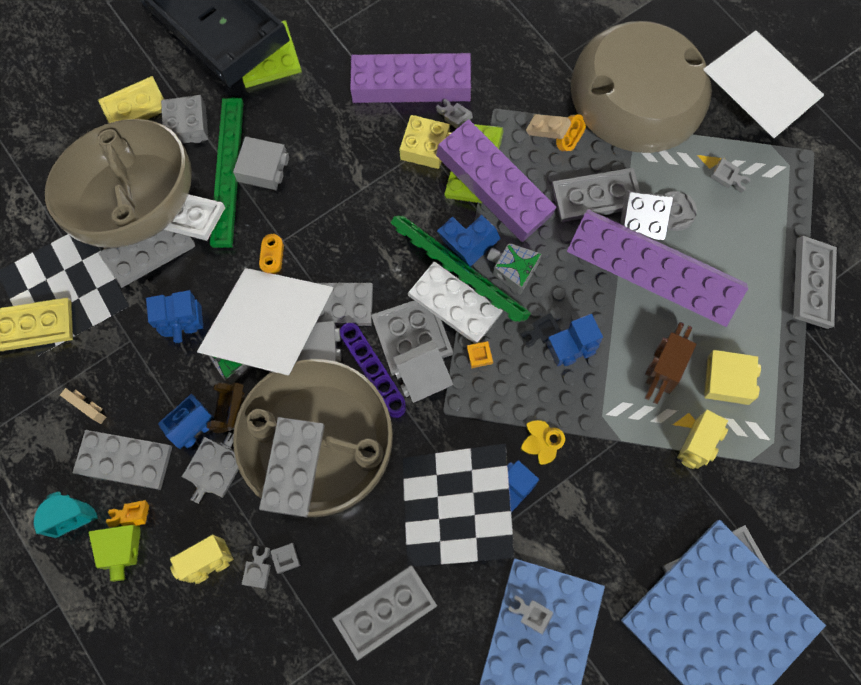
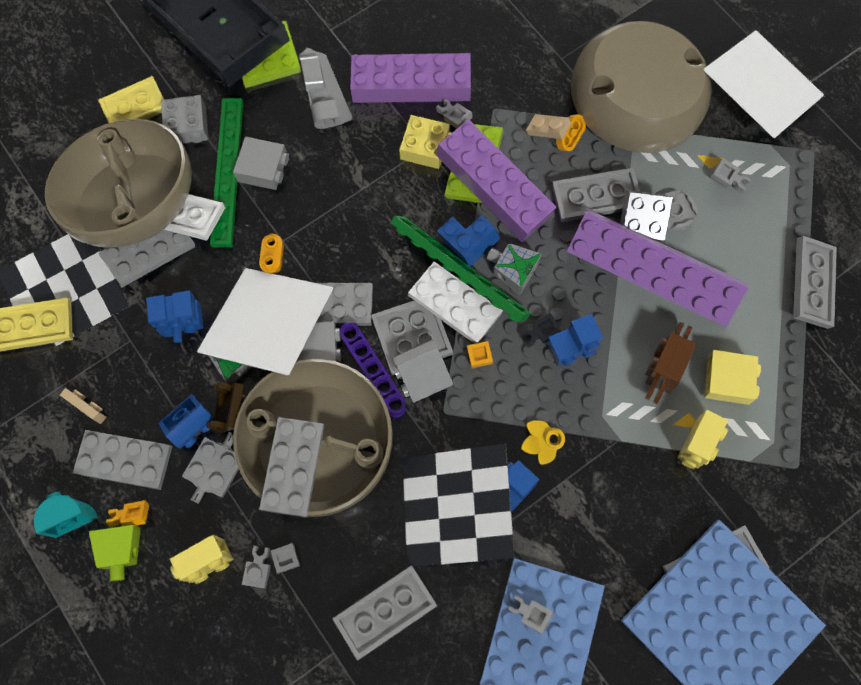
(324, 93): none -> light grey panel

